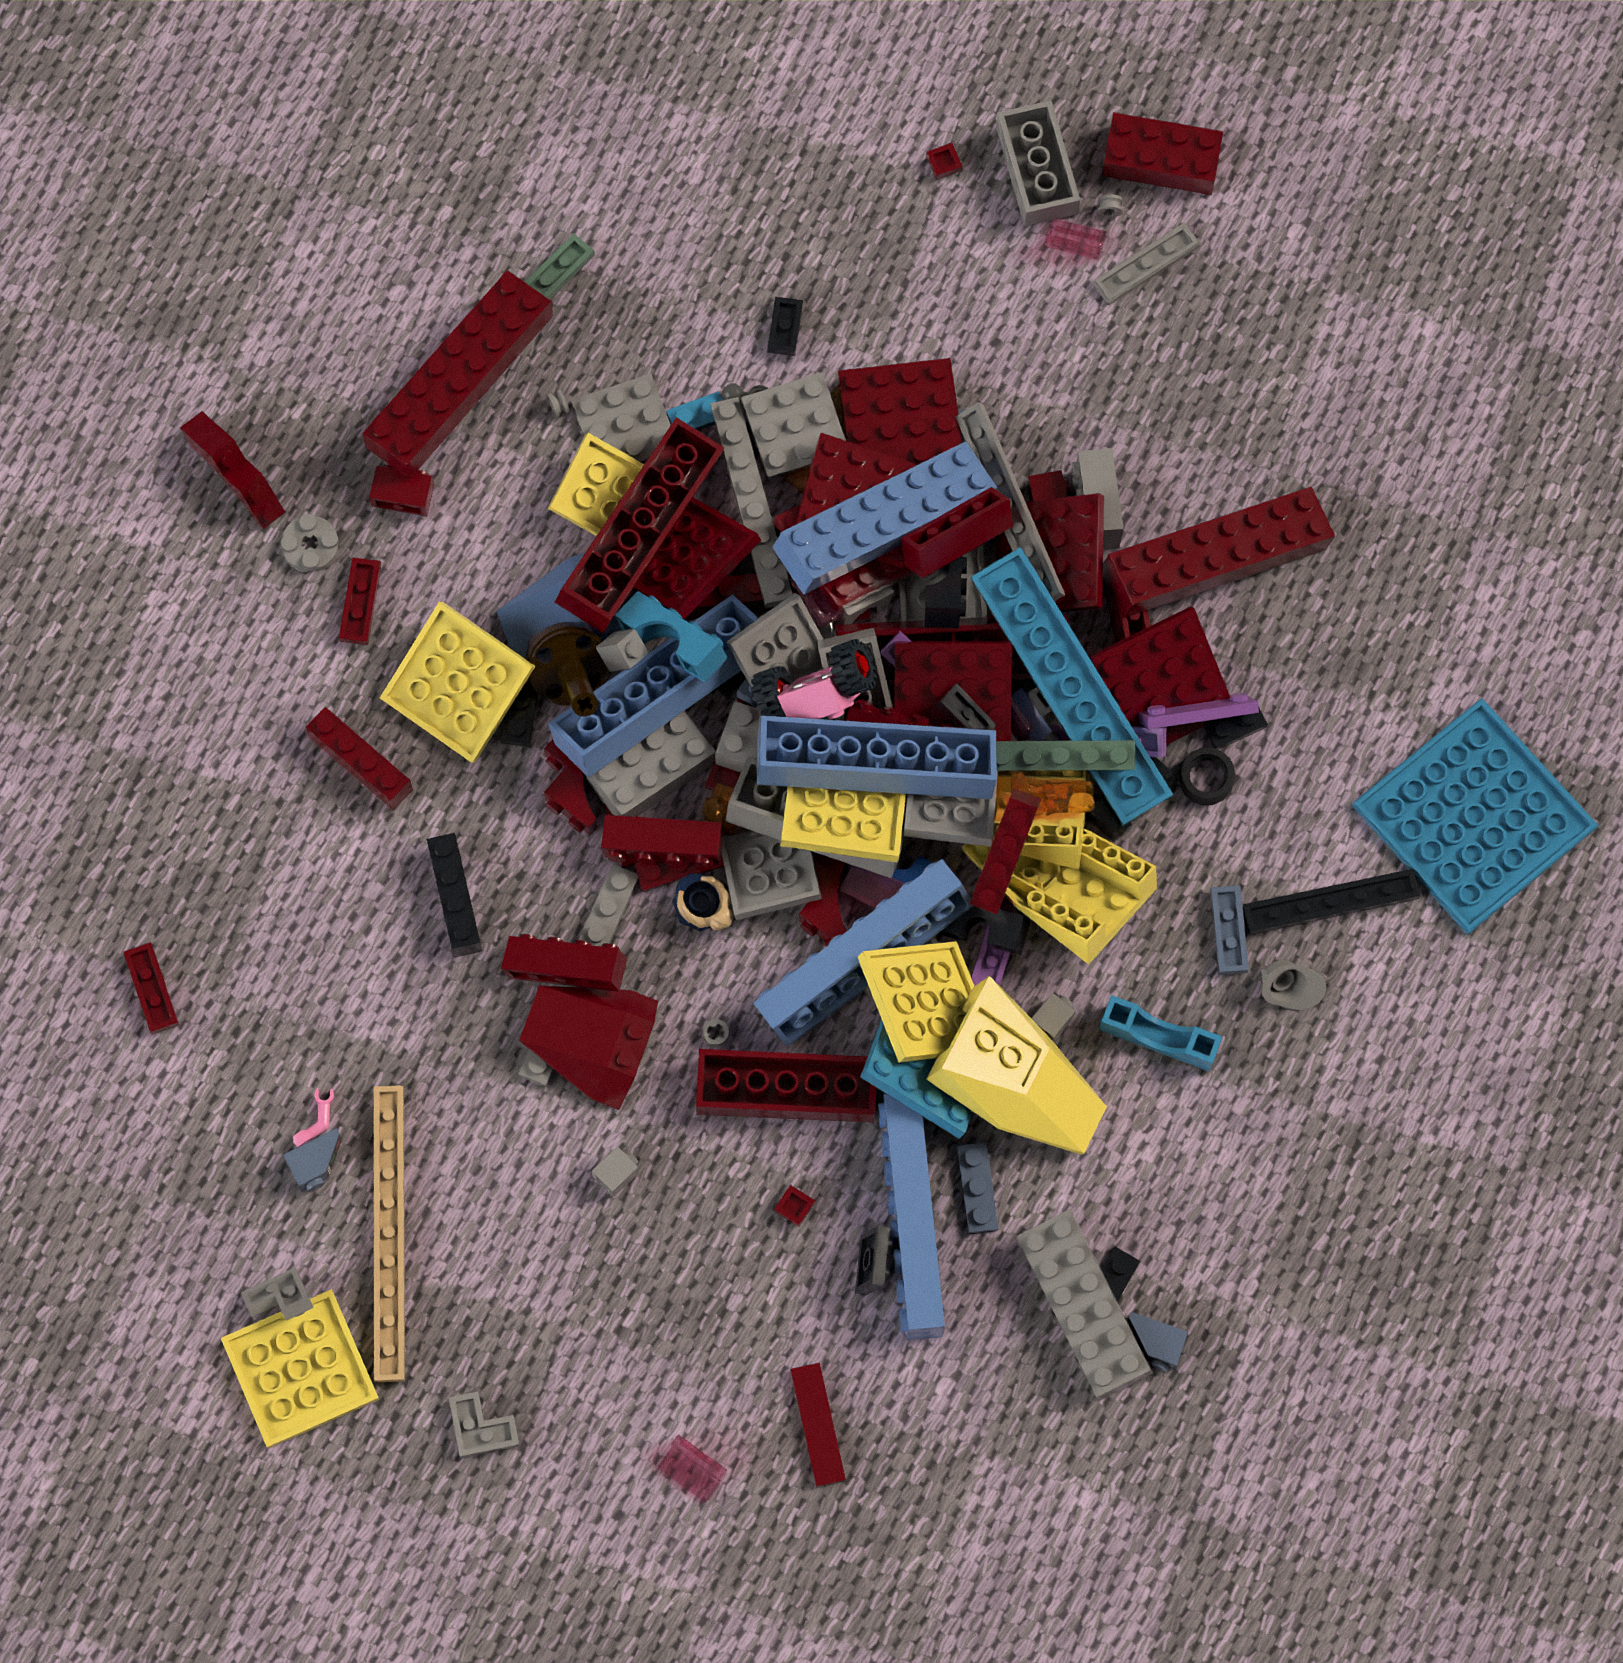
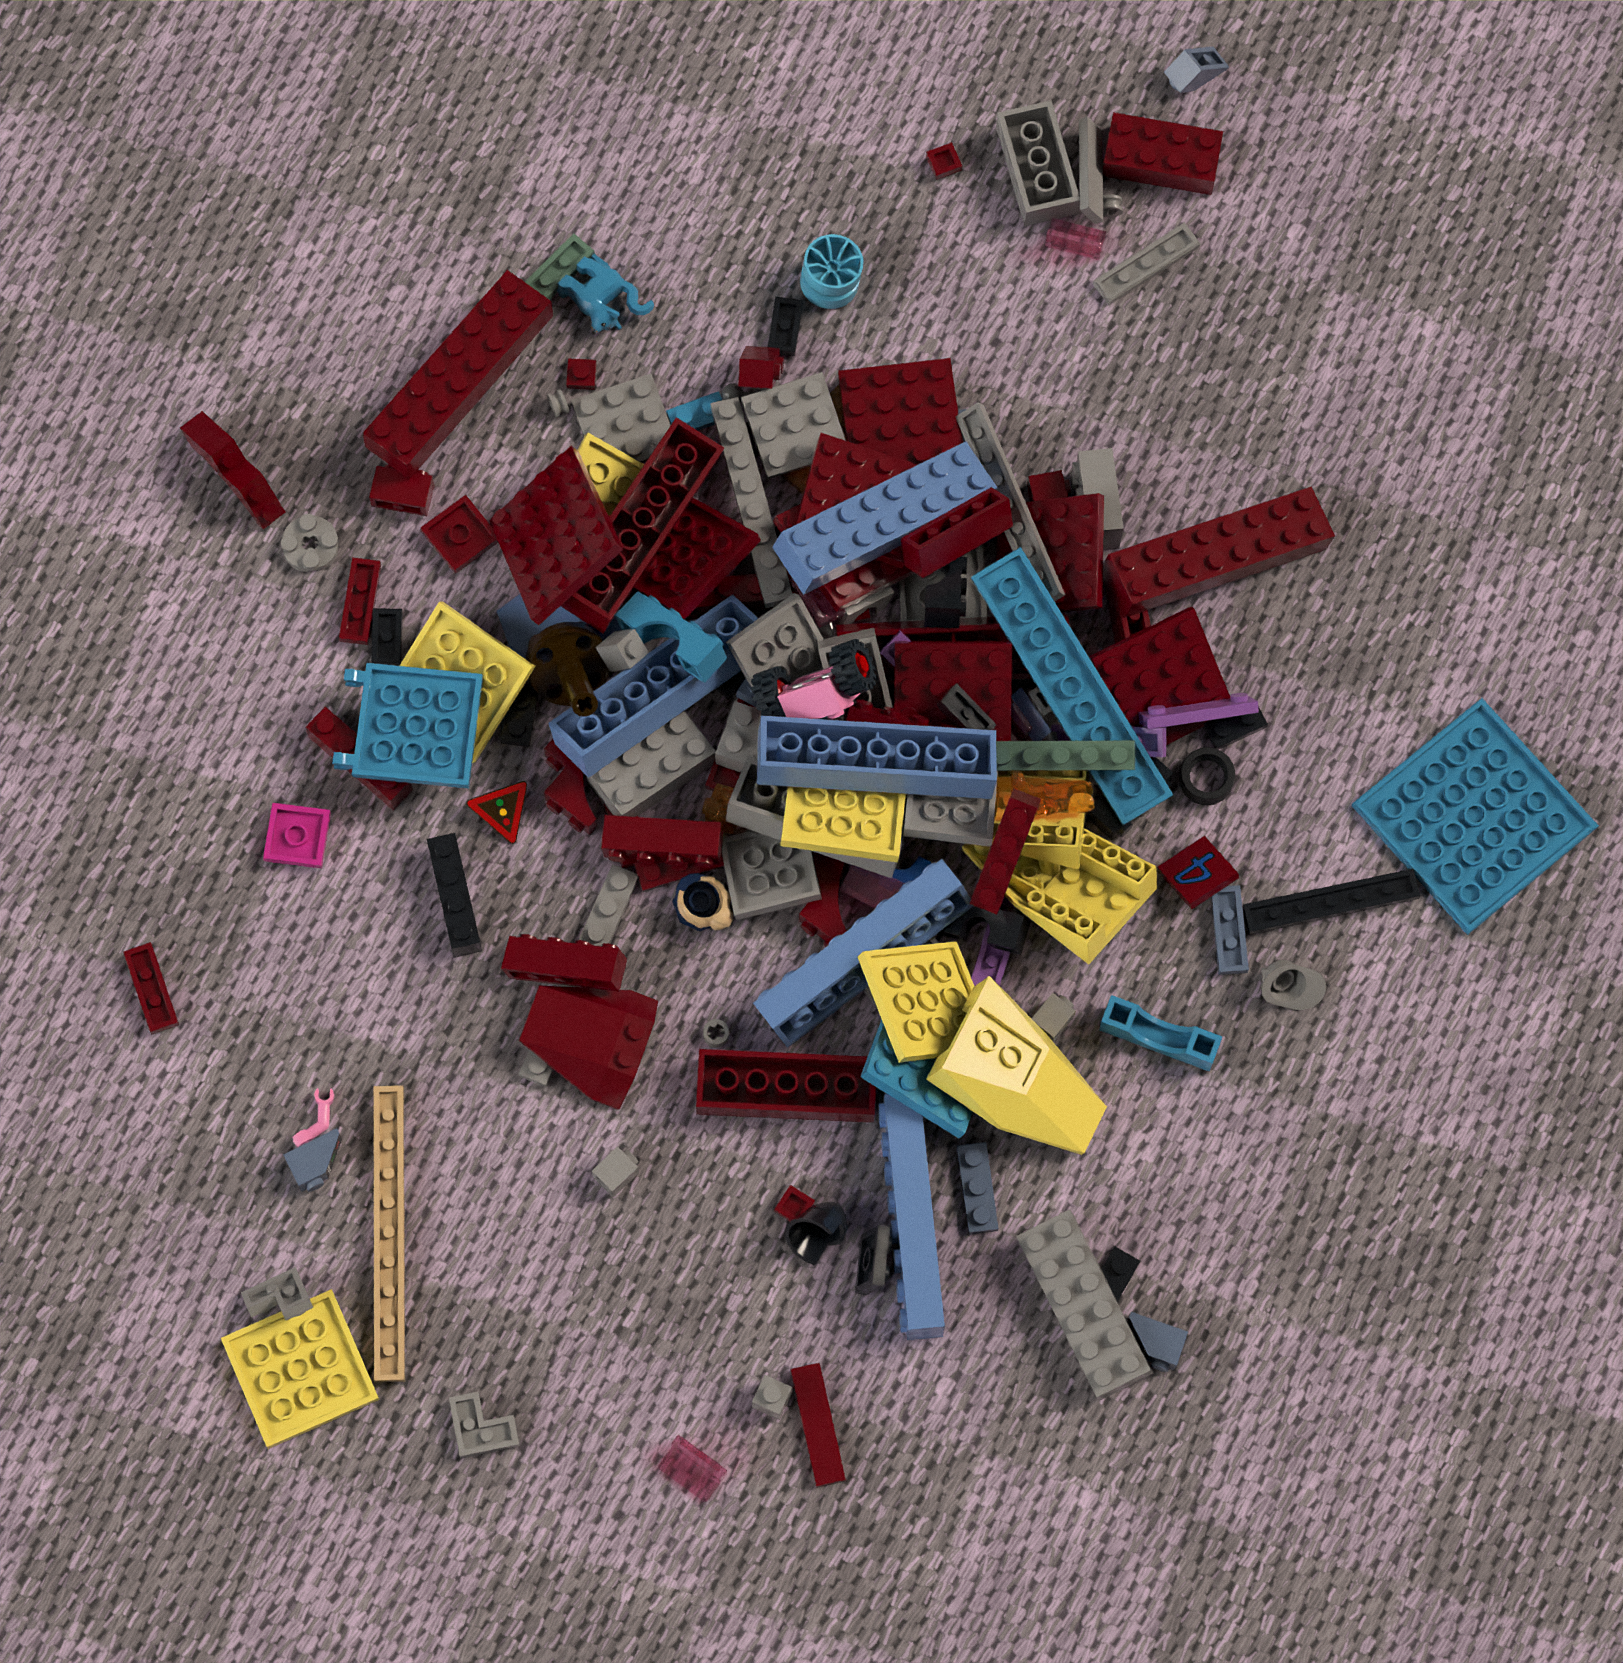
(297, 835): none -> dark pink plate
(387, 636): none -> black plate
(414, 725): none -> dark azure plate
(460, 534): none -> dark red plate
(501, 809): none -> piece
(555, 535): none -> dark red plate
(581, 374): none -> dark red plate
(599, 291): none -> dark azure animal
(760, 367): none -> dark red brick
(772, 1397): none -> light grey brick
(815, 1230): none -> black helmet
(831, 271): none -> medium azure wheel
(1090, 170): none -> light grey tile
(1195, 68): none -> sand blue slope
(1198, 872): none -> dark red tile

